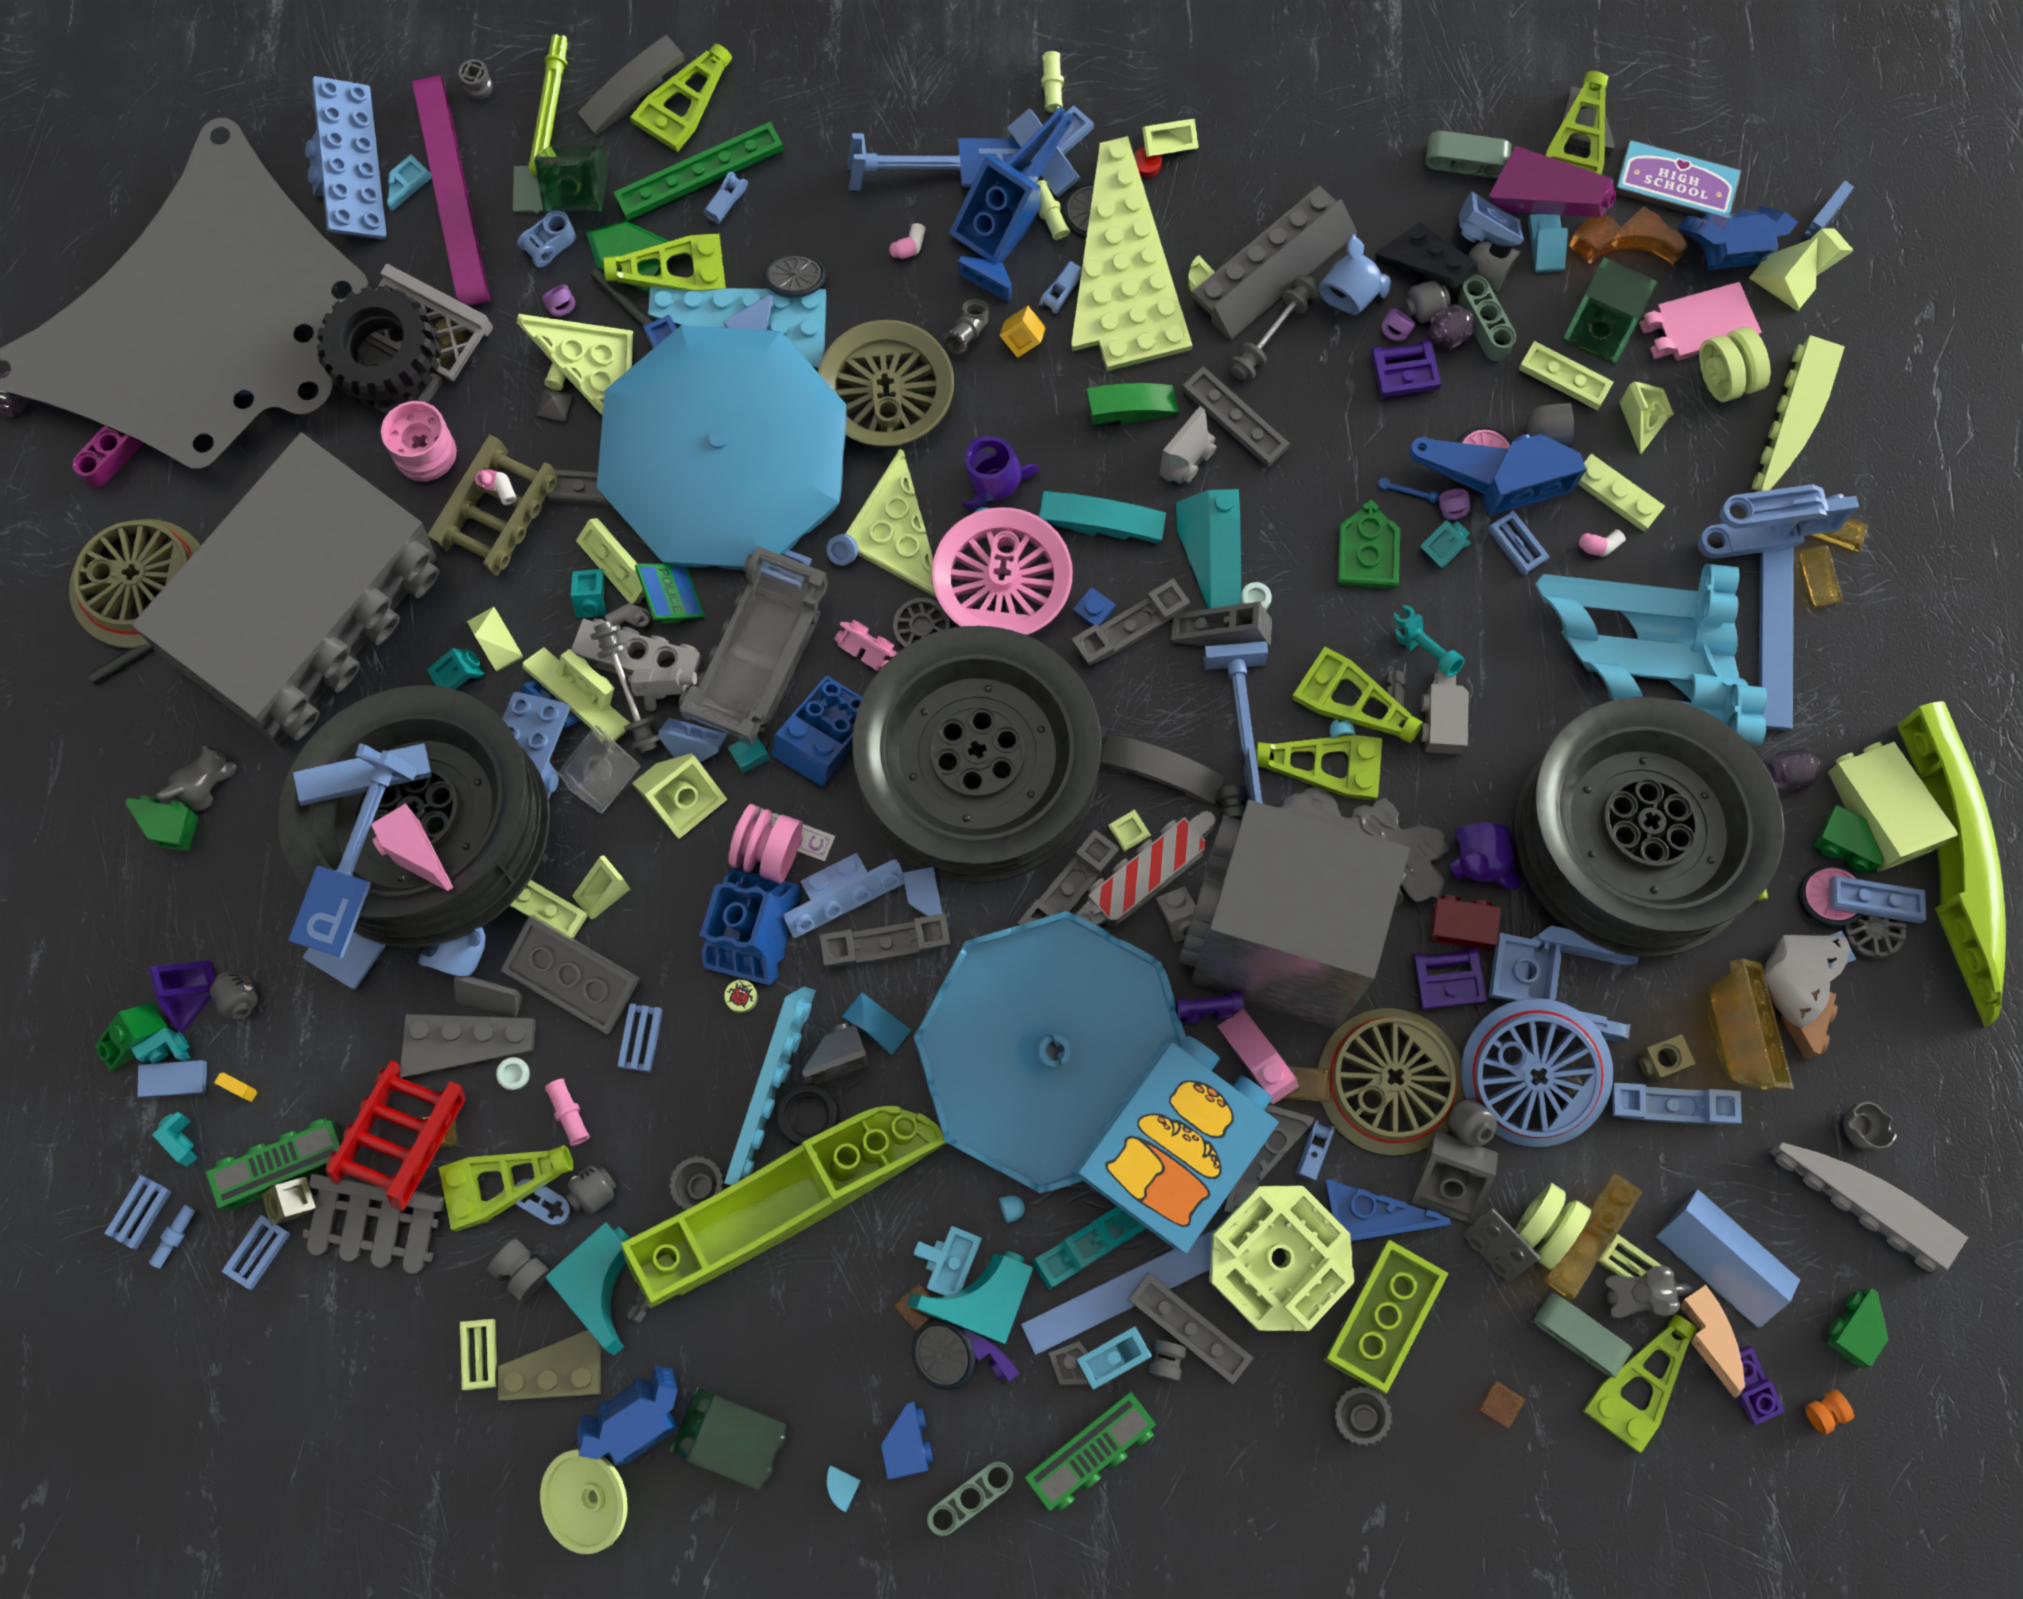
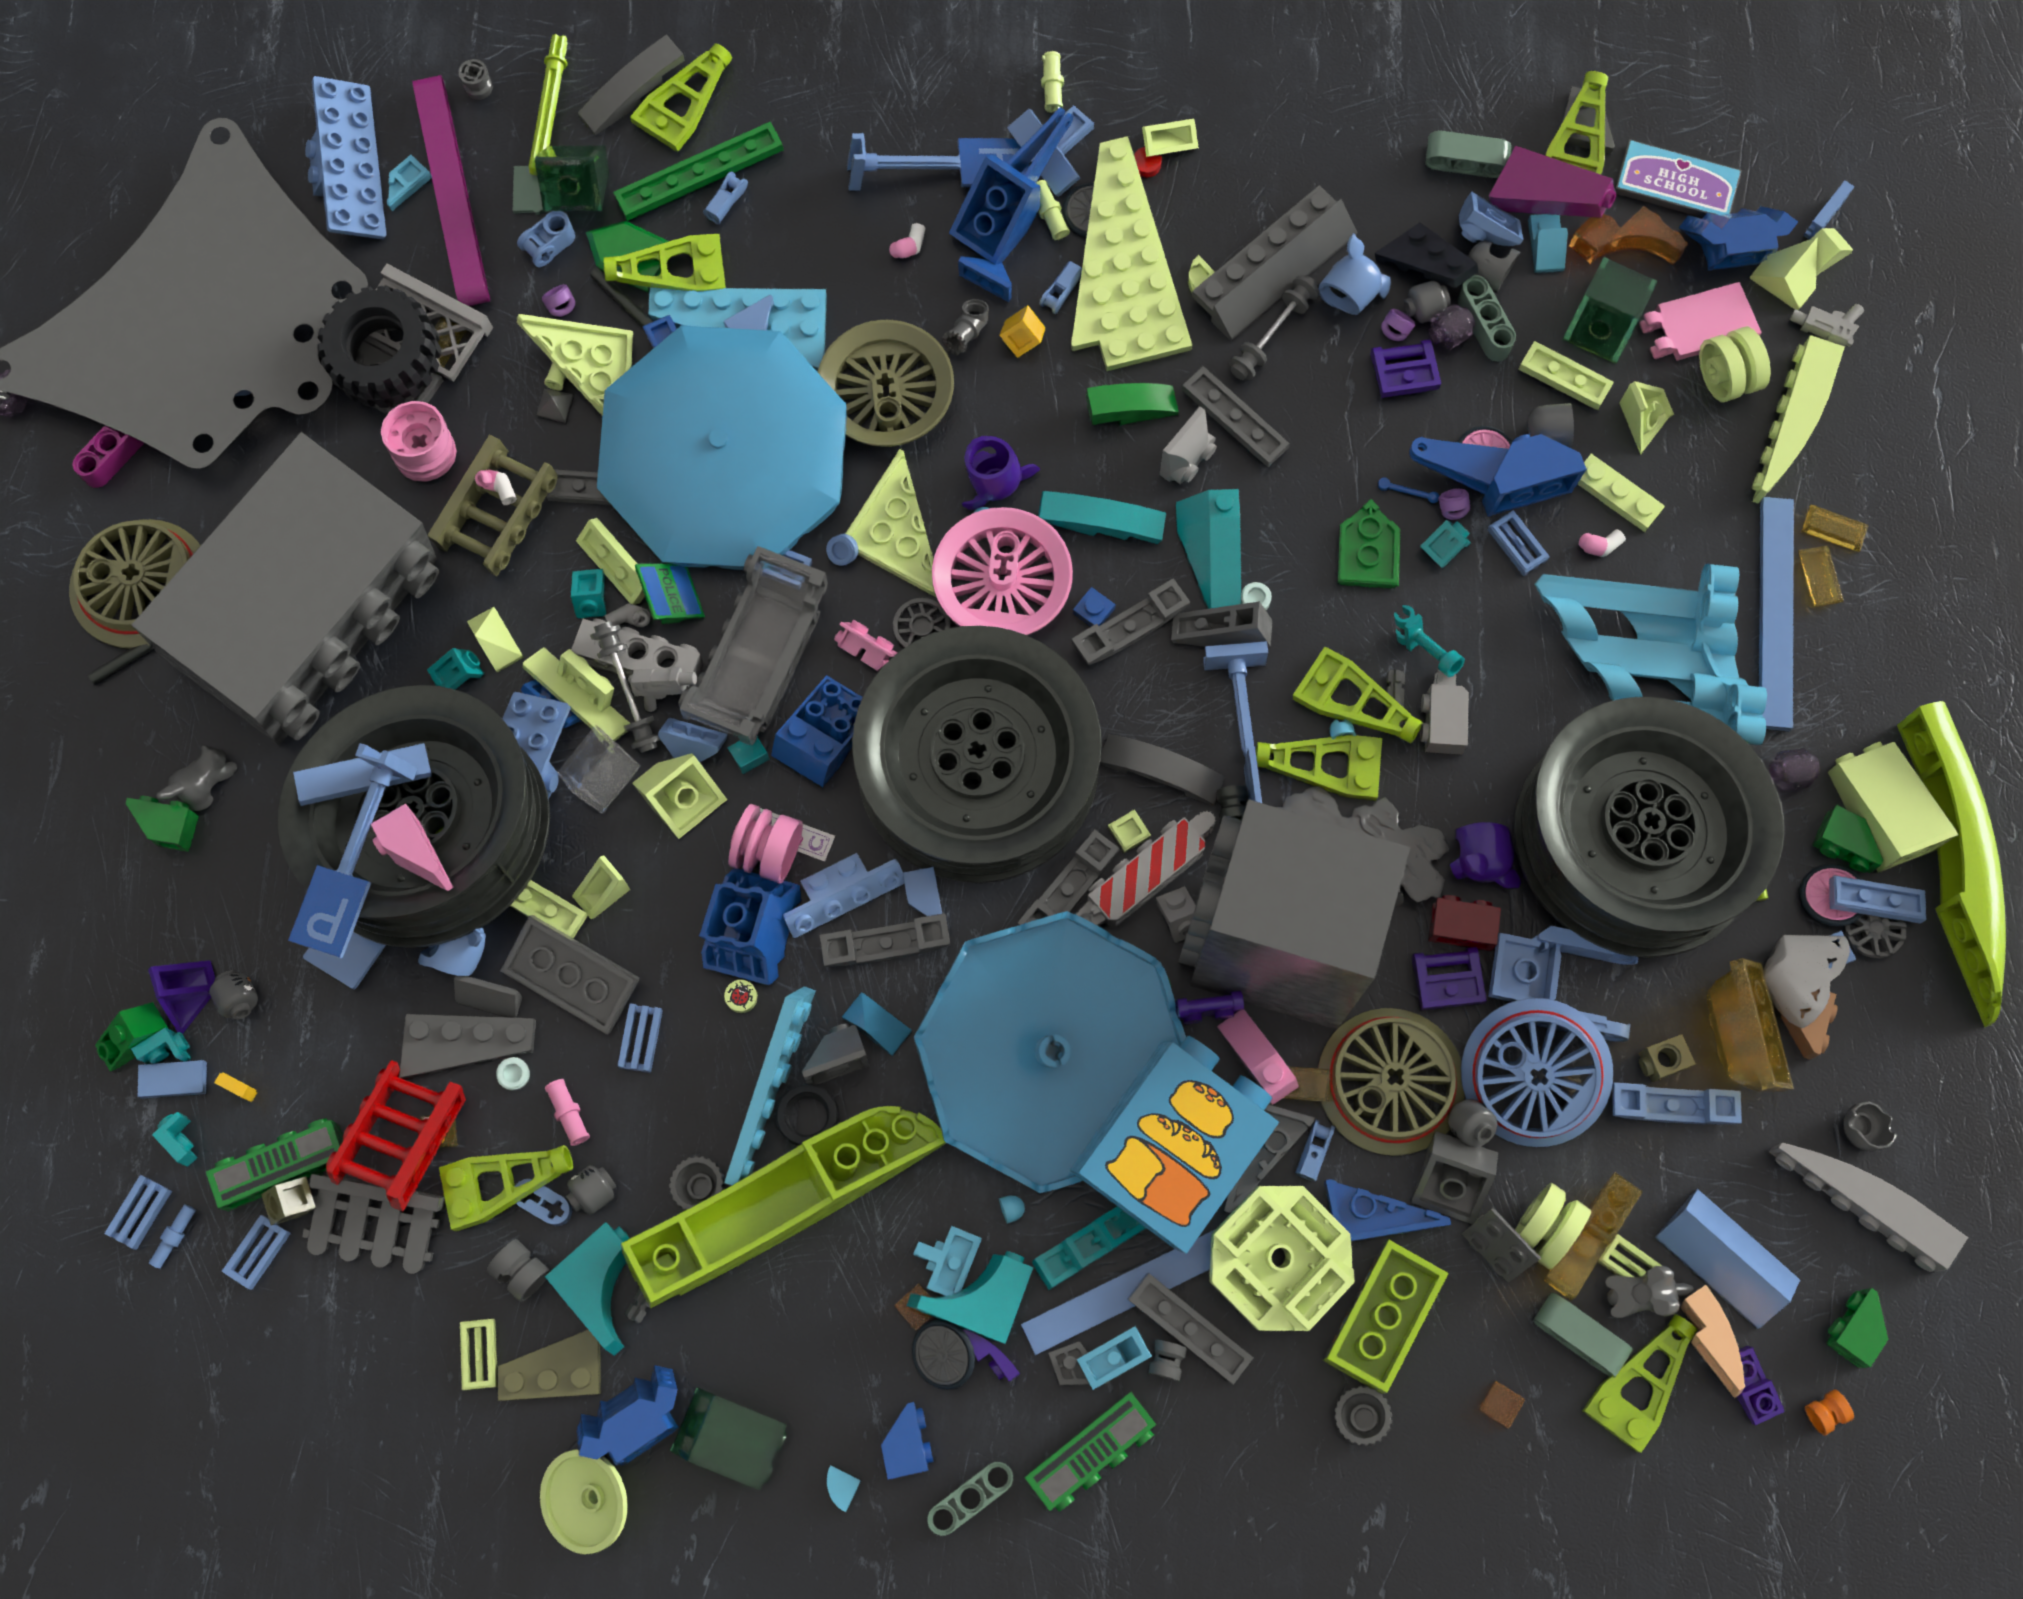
(794, 275): dark grey wheel -> none
(1776, 520): medium blue plate -> none
(1833, 327): none -> light grey piece

